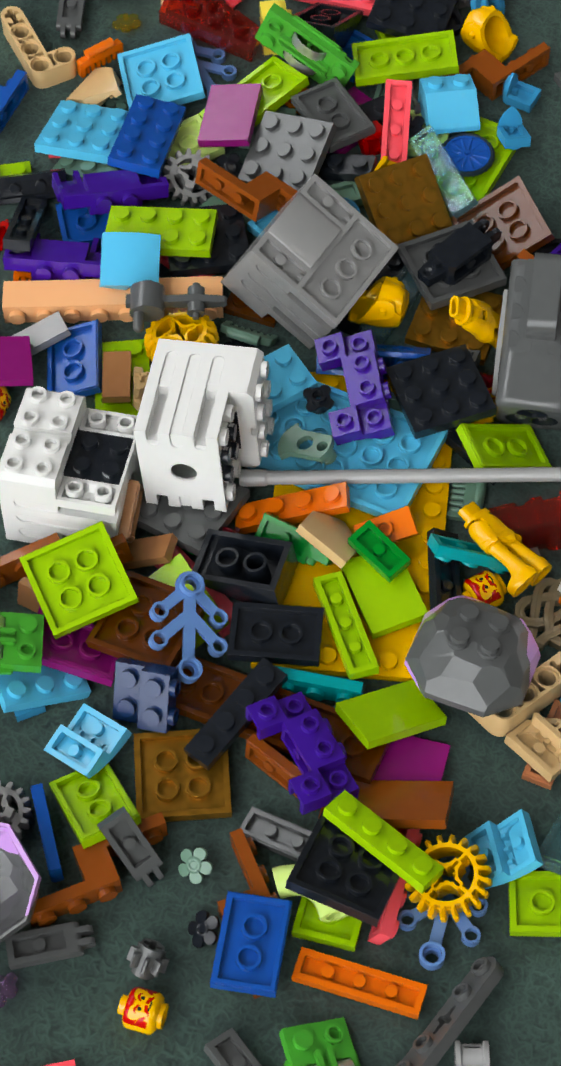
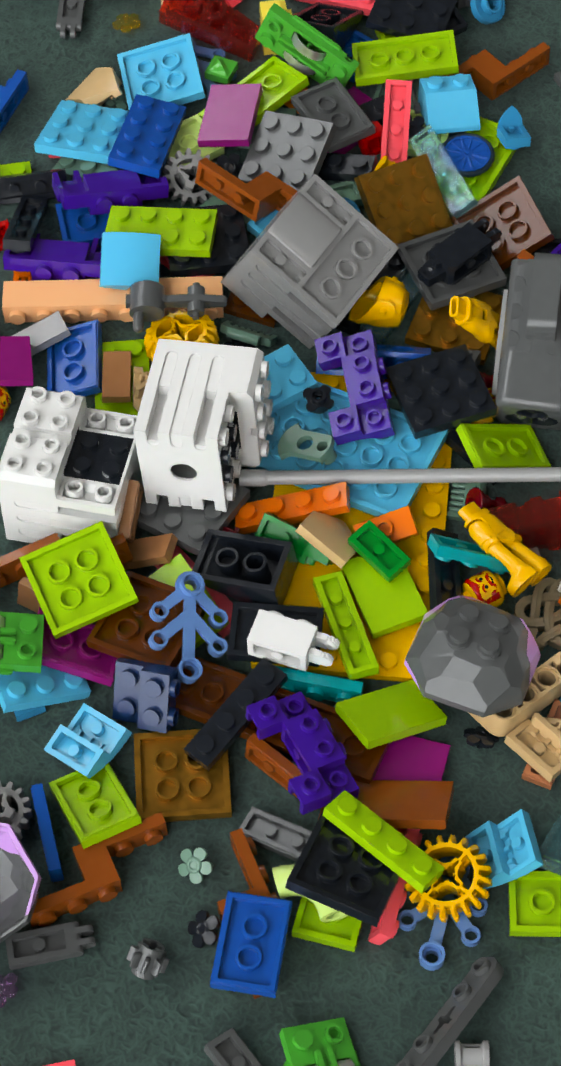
(42, 67): tan beam -> none
(97, 52): orange piece -> none
(131, 846): dark grey hinge -> none
(143, 1010): yellow head -> none
(221, 70): none -> bright green tile
(289, 641): none -> white hinge
(359, 983): orange plate -> none
(480, 737): none -> black plant
(482, 499): none -> dark red piece
(489, 30): yellow helmet -> none
(520, 94): dark azure plate -> none

